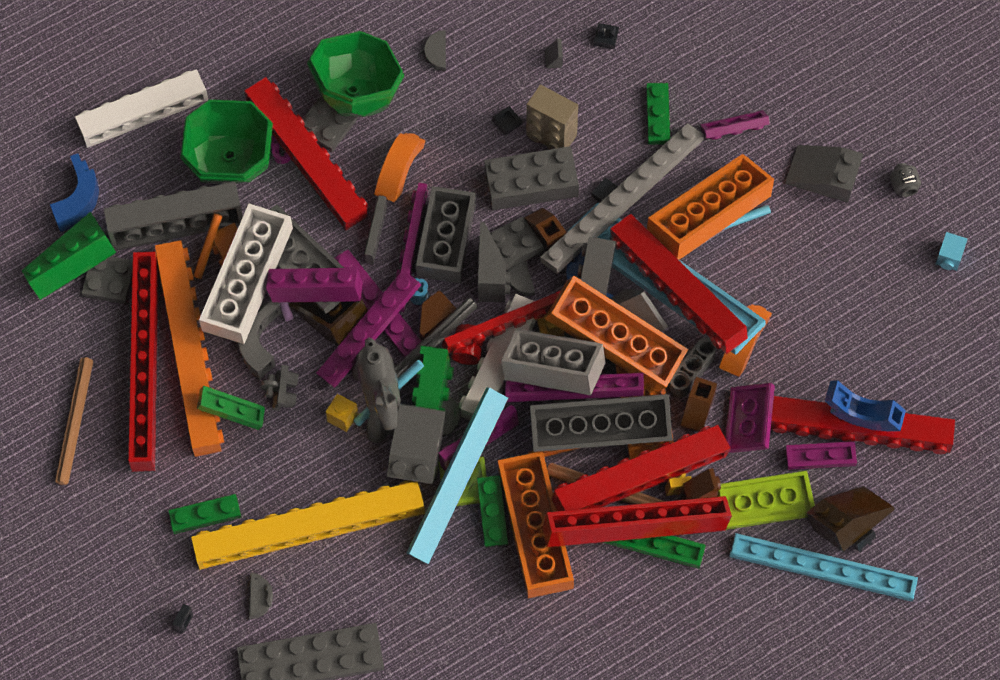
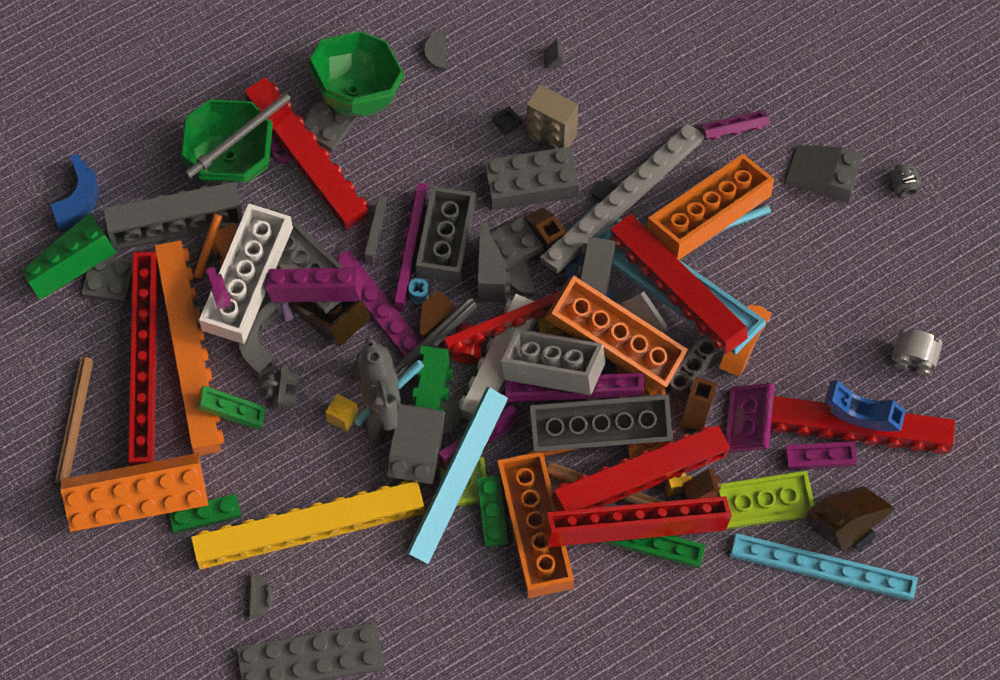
(134, 492): none -> orange brick
(141, 108): white brick -> none
(183, 619): black tile -> none
(205, 161): none -> dark grey bar
(218, 289): none -> magenta hinge
(369, 326): magenta plate -> none
(397, 165): orange arch -> none
(606, 36): black tile -> none
(658, 113): green plate -> none
(916, 351): none -> light grey brick
(951, 251): medium azure brick -> none

